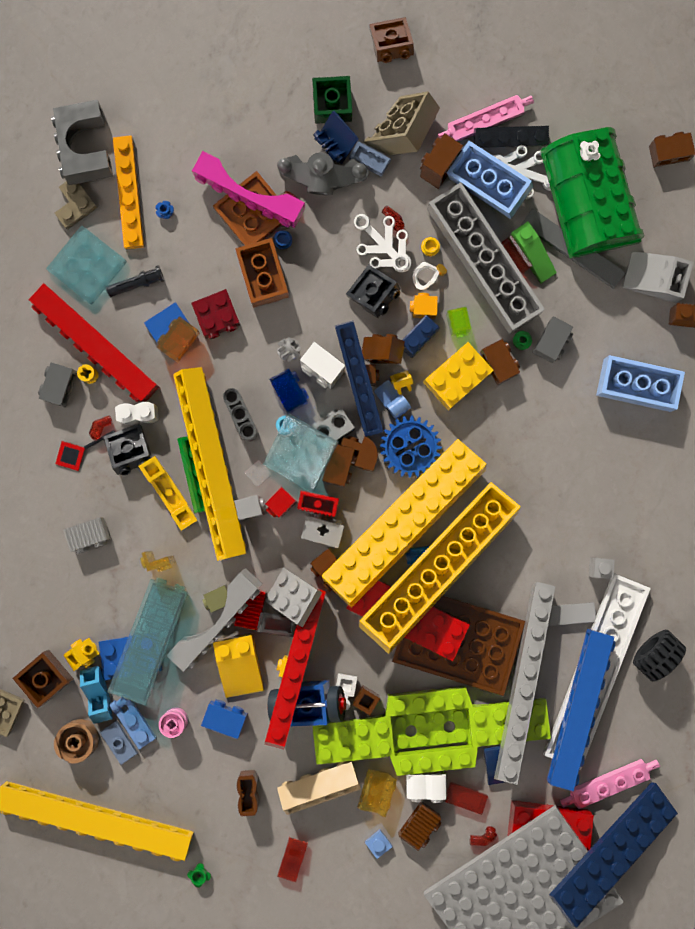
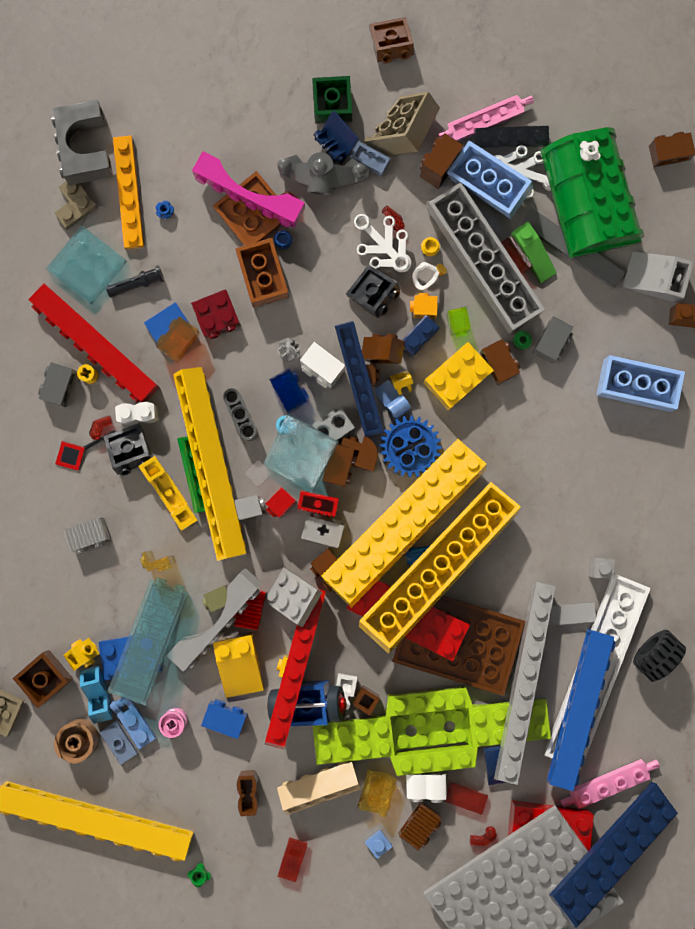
(276, 625): dark grey tile -> none

